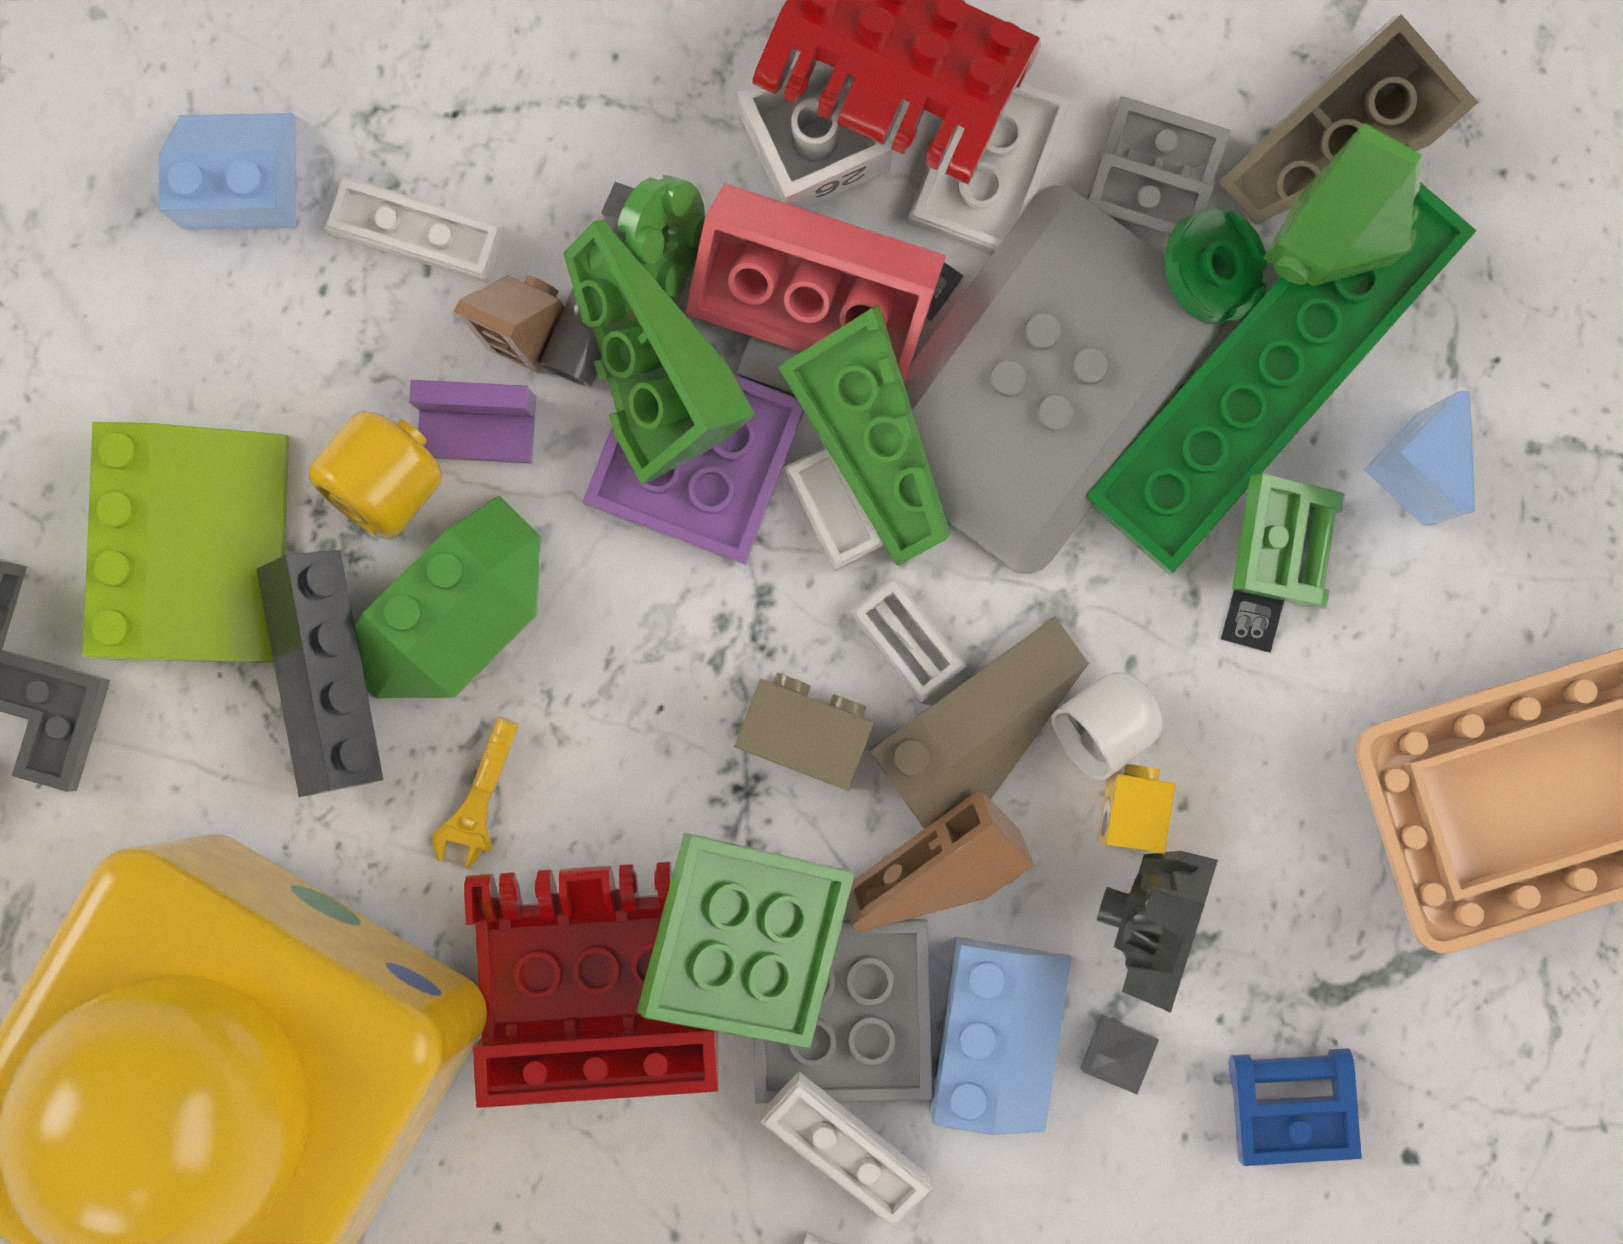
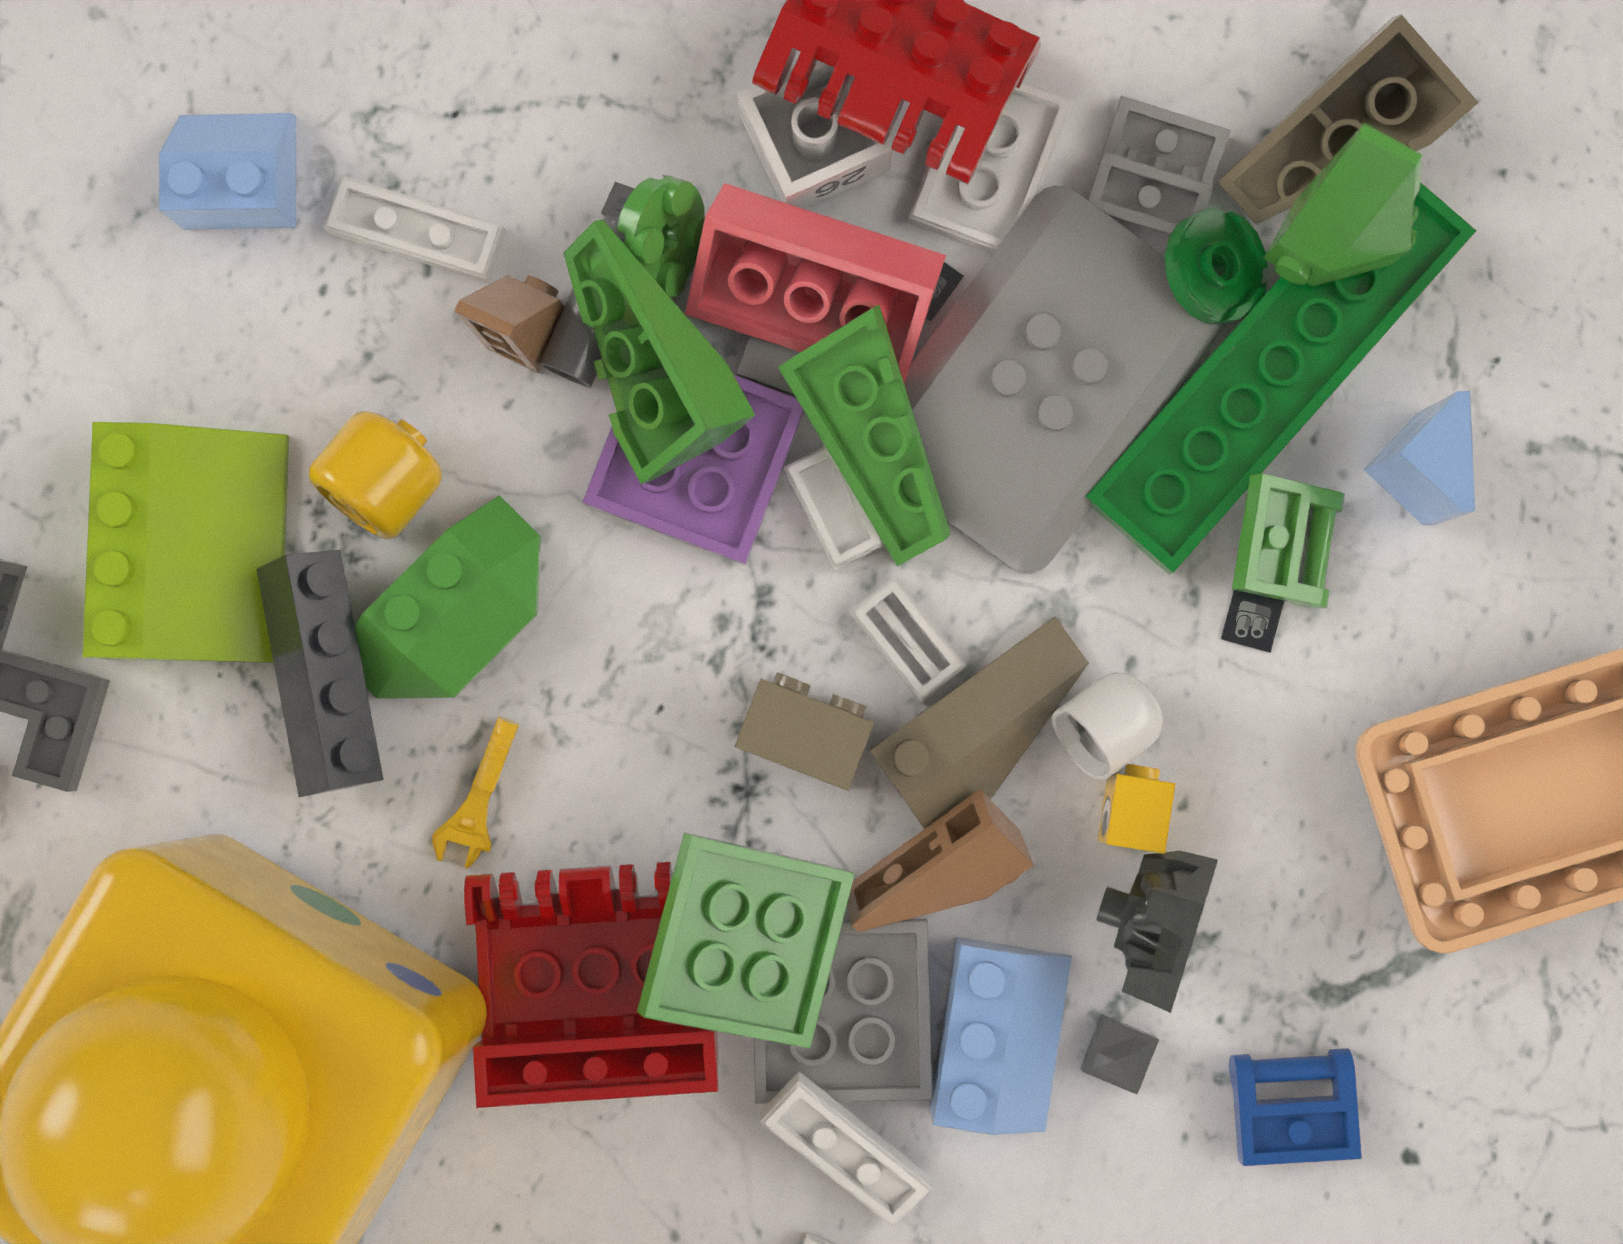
(475, 420): medium lavender panel -> none

